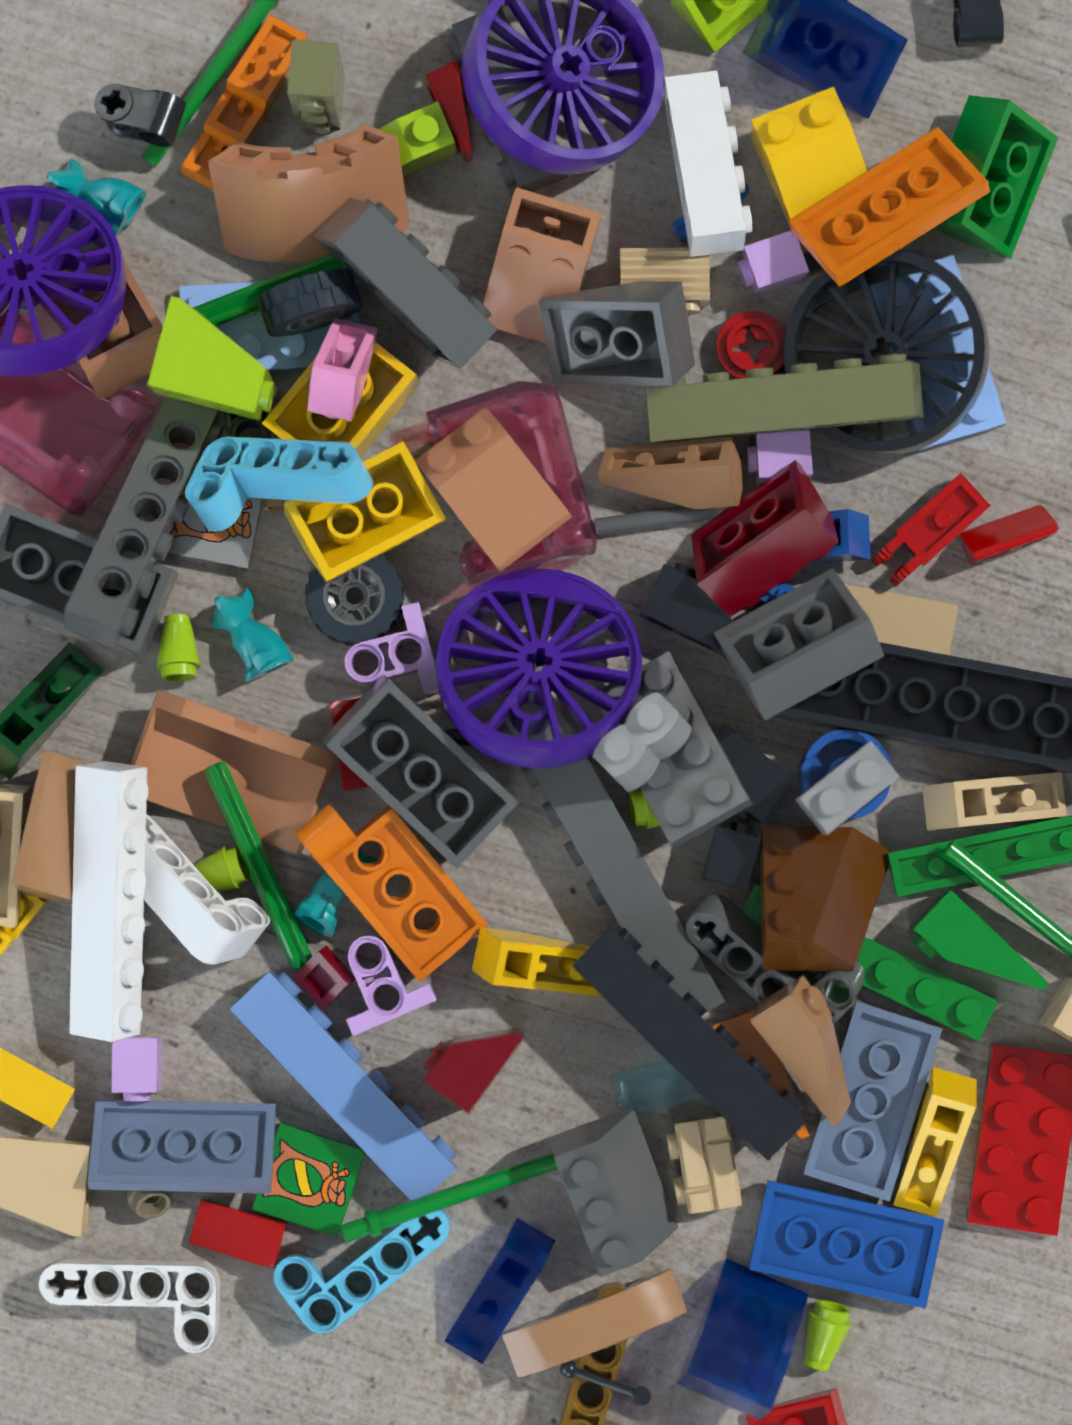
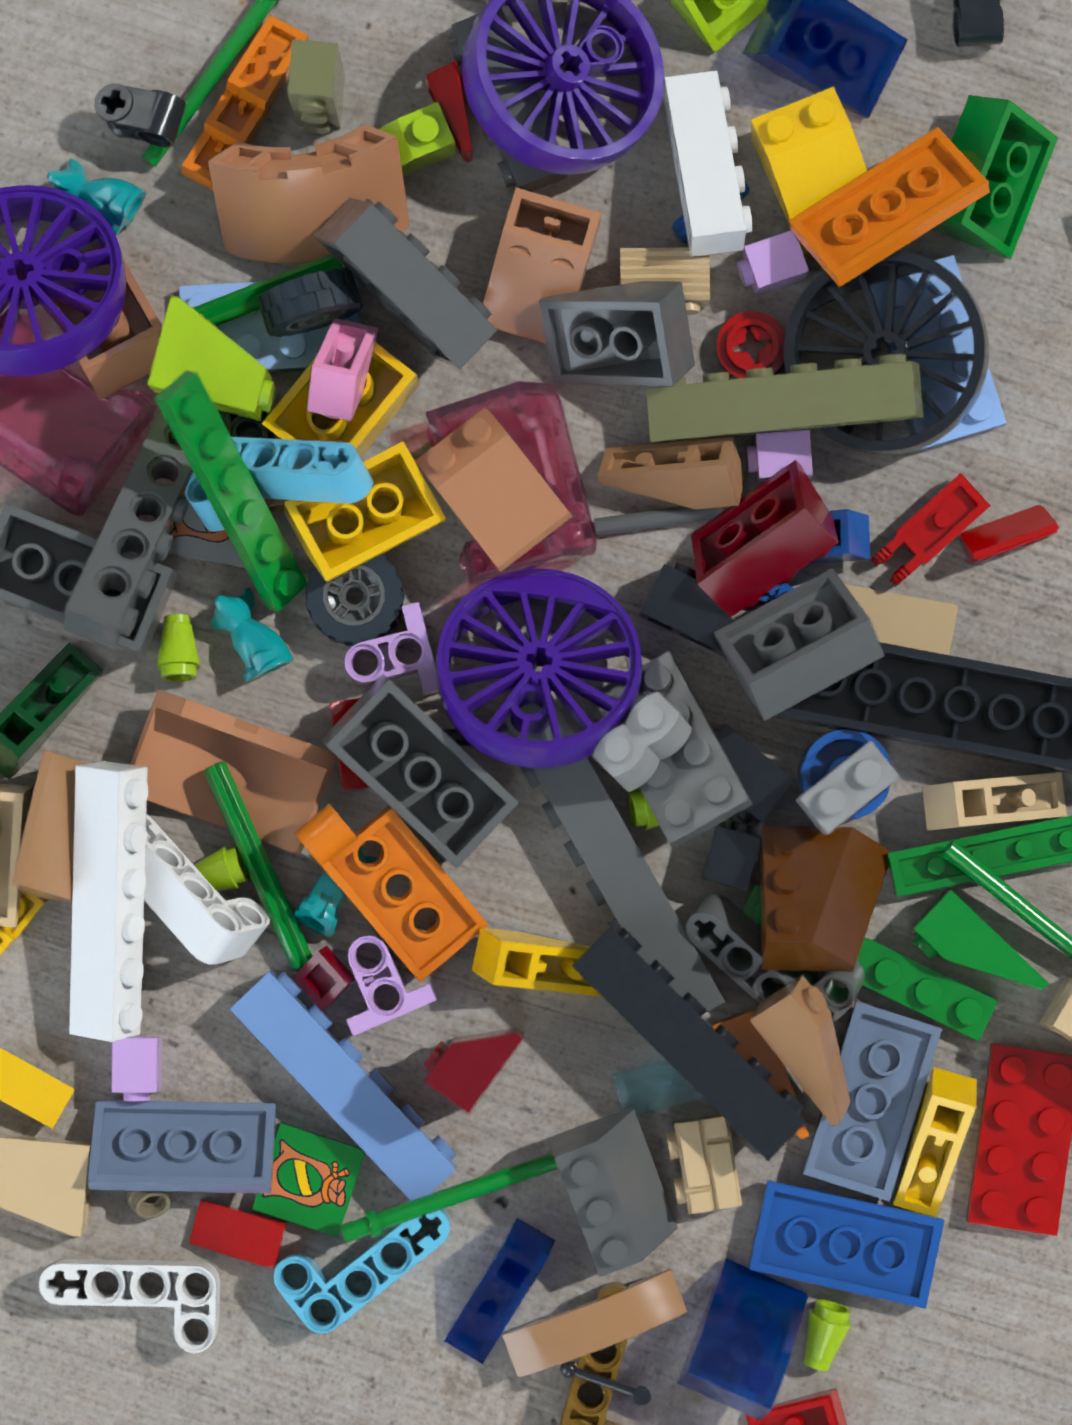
(231, 490): none -> green plate

